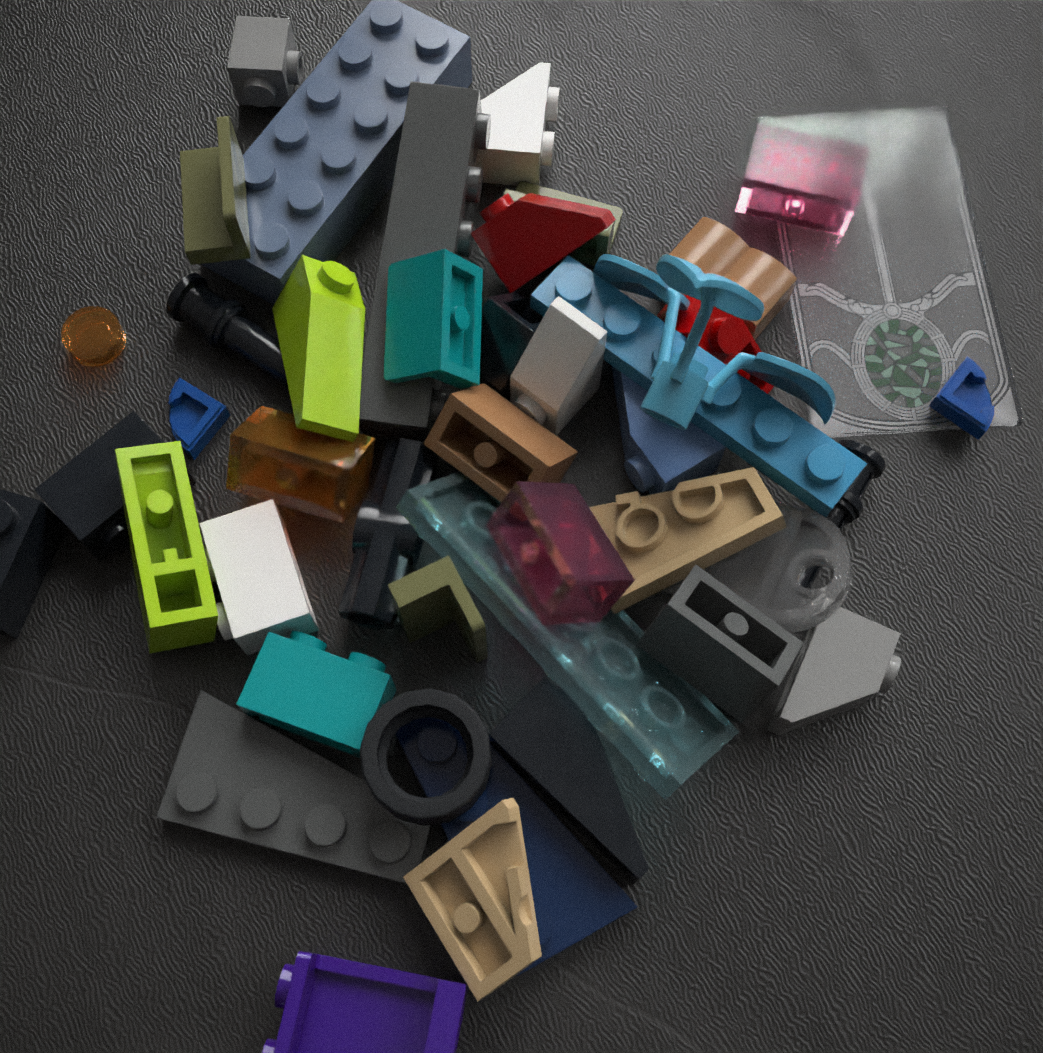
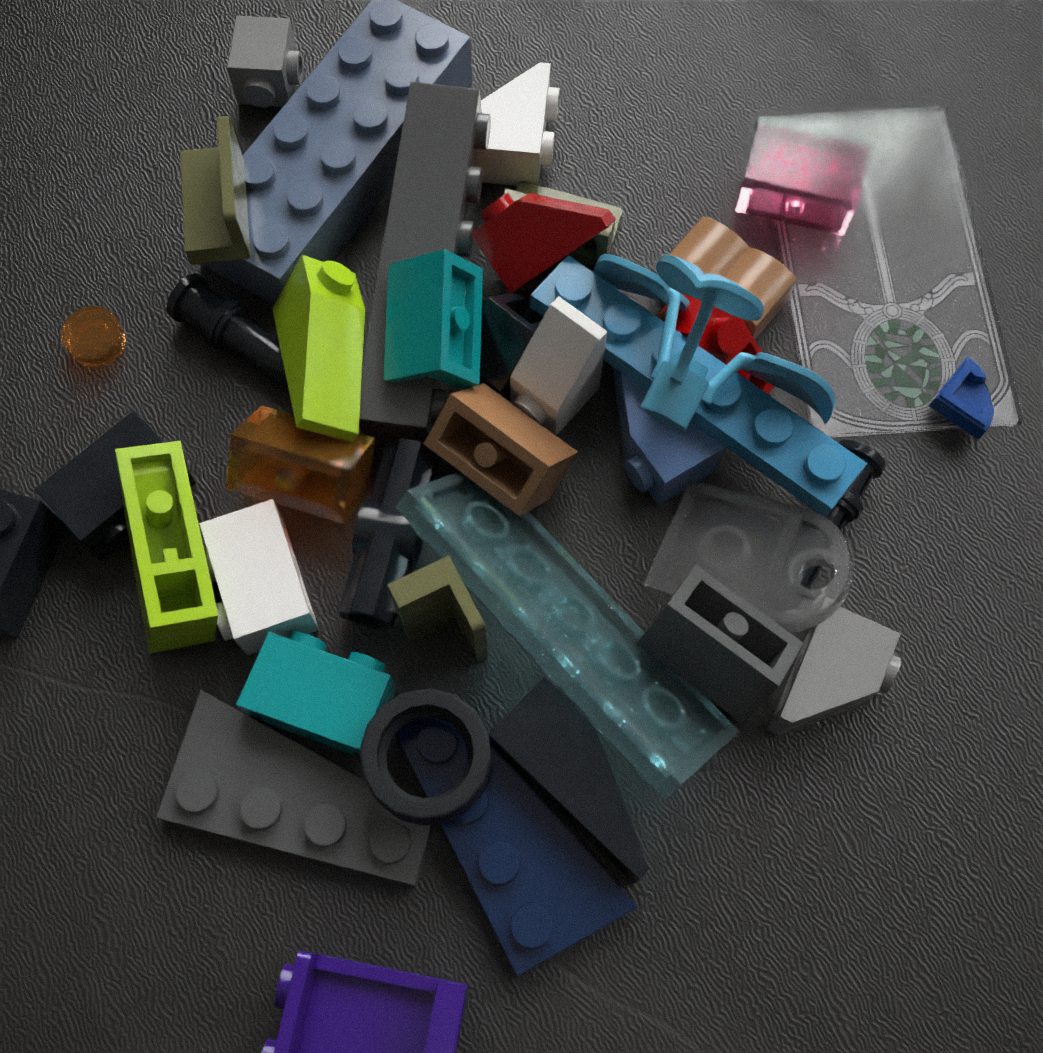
(194, 417): blue tile -> none
(482, 899): tan wing -> none
(558, 553): clear pink brick -> none
(686, 527): tan wing -> none

